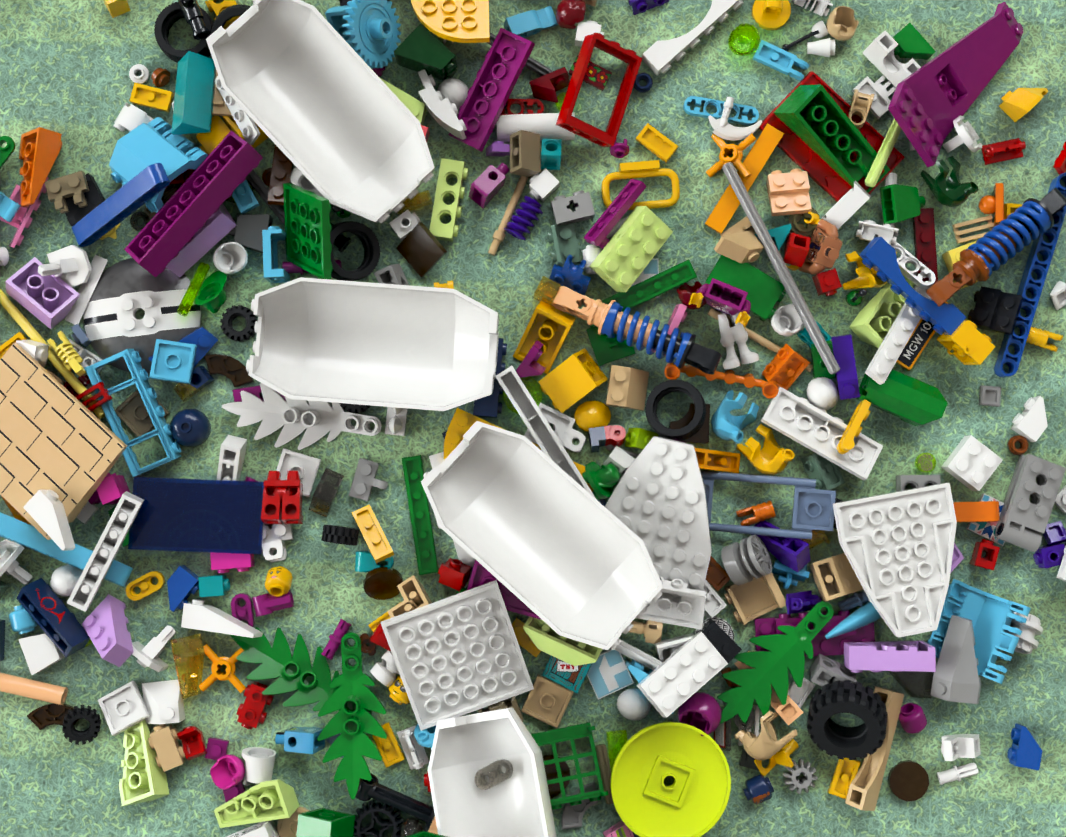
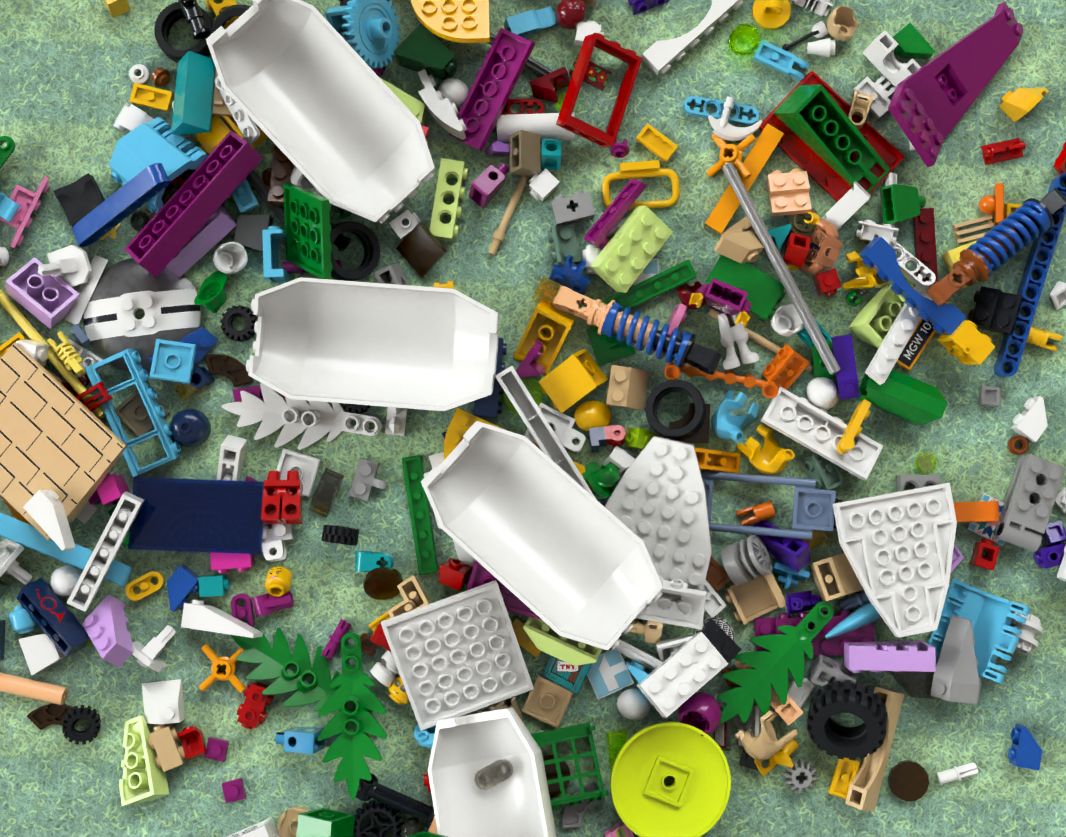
(38, 151): orange wedge -> none
(65, 187): dark tan plate -> none
(123, 708): white tile -> none
(189, 662): clear yellow slope -> none
(193, 289): clear neon green axle -> none
(227, 772): dark pink hair -> none
(258, 764): white hat -> none
(260, 803): yellowish green wedge -> none
(372, 533): yellow plate -> none
(389, 747): yellow plate -> none
(413, 751): white hinge -> none
(420, 200): clear yellow piece -> none
(523, 220): dark purple piece -> none
(605, 770): dark tan axle -> none
(649, 82): dark blue plate -> none
(758, 789): dark blue head -> none
(883, 154): yellowish green axle -> none
(912, 718): magenta head -> none
(949, 191): dark green piece -> none
(960, 746): white brick -> none
(965, 135): white tile -> none
(972, 463): white brick -> none

